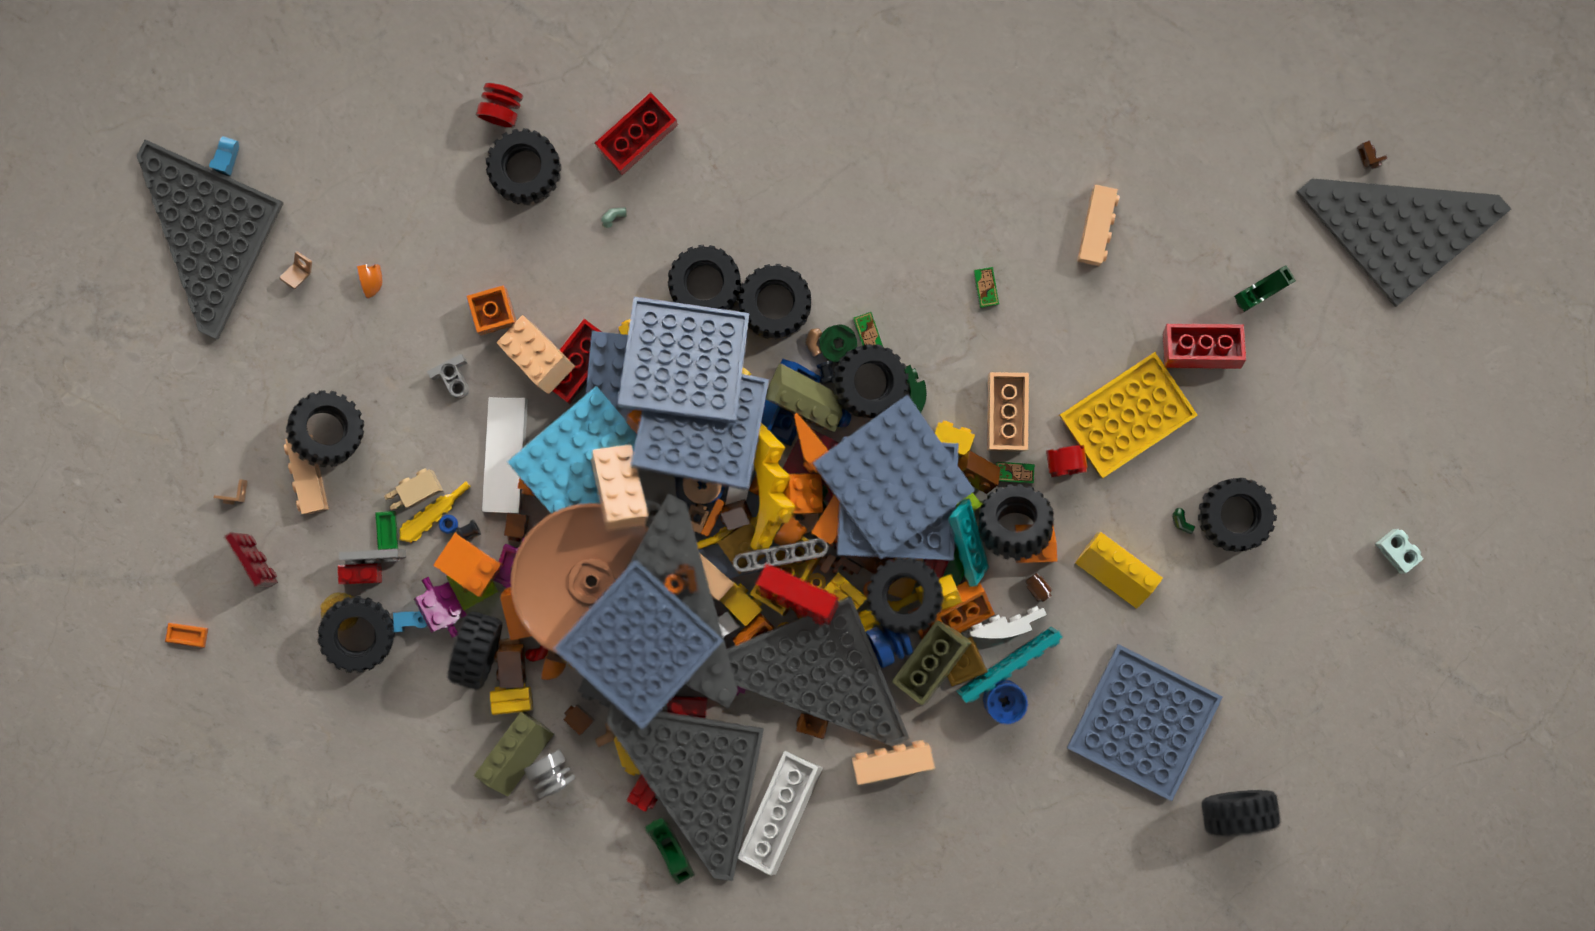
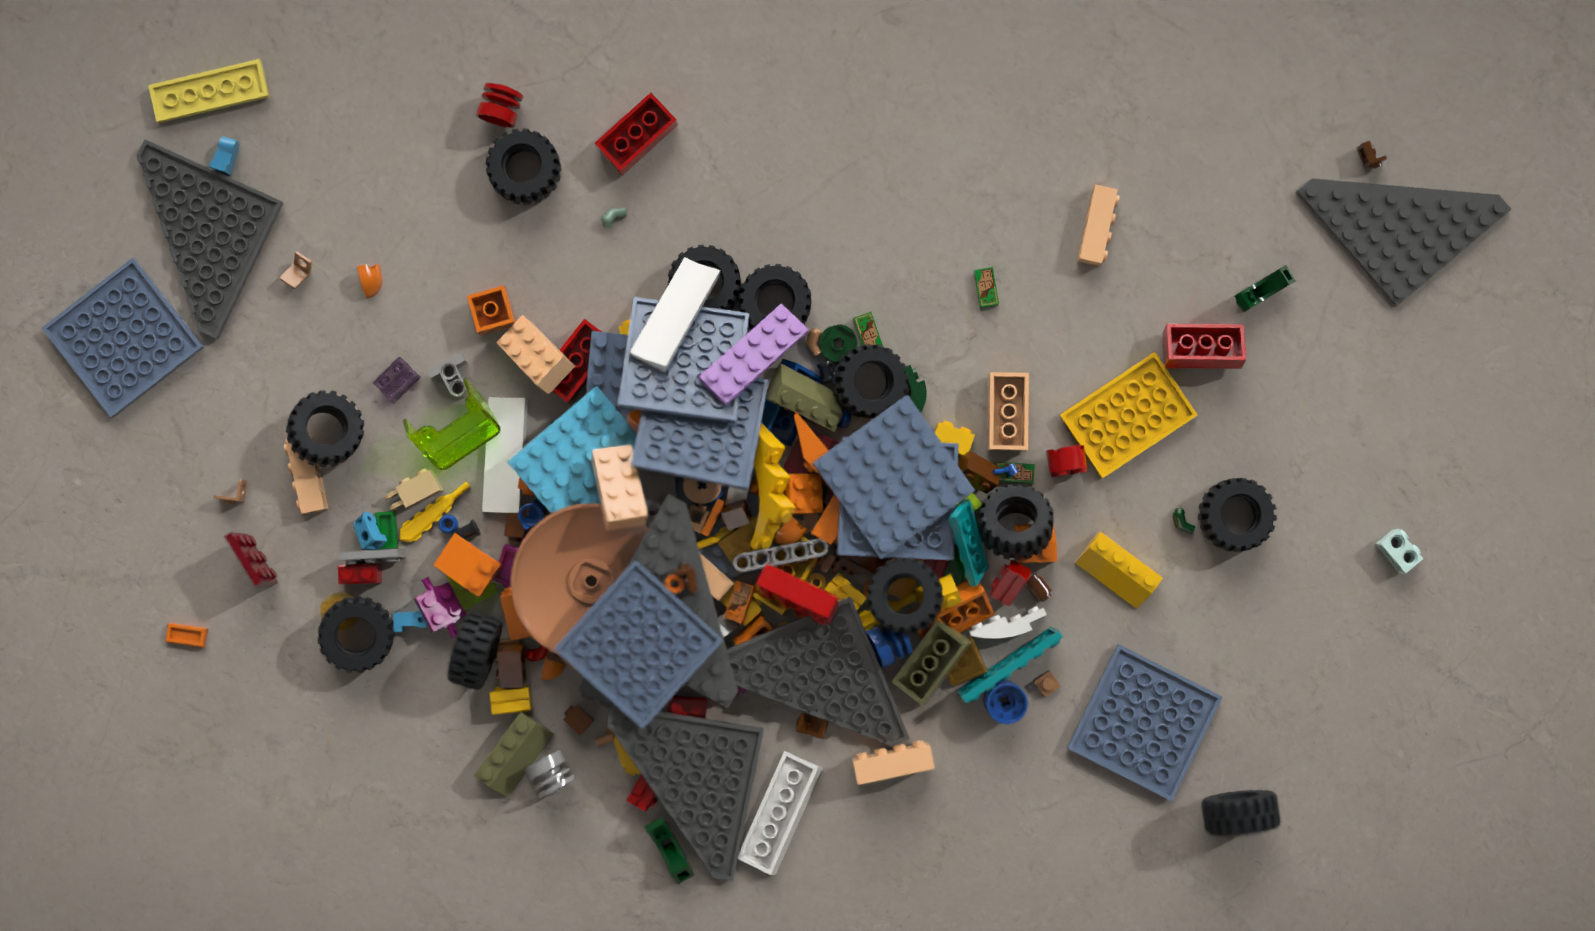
(122, 337): none -> sand blue plate
(208, 91): none -> light yellow plate
(368, 532): none -> dark azure leg
(396, 380): none -> clear purple bracket
(458, 438): none -> clear neon green windscreen
(536, 514): none -> blue piece
(674, 314): none -> white arch
(739, 602): none -> tile
(753, 354): none -> plate
(1010, 470): none -> blue hand
(1010, 582): none -> red brick
(1047, 683): none -> medium nougat plate

